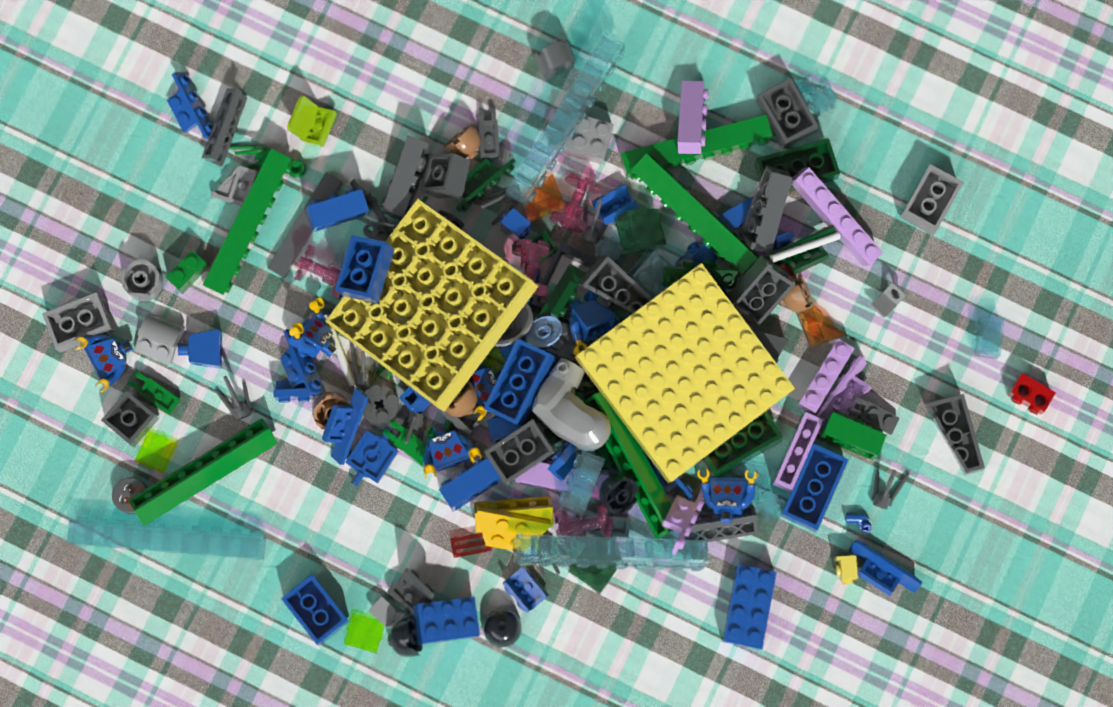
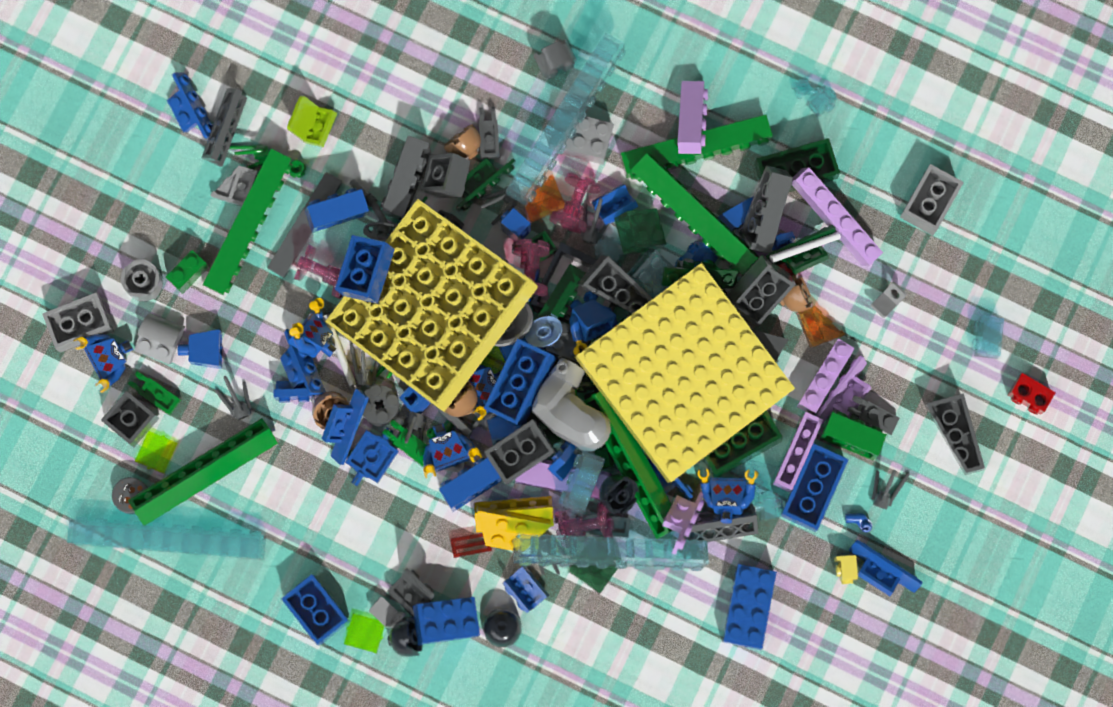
(787, 113): dark grey brick -> none

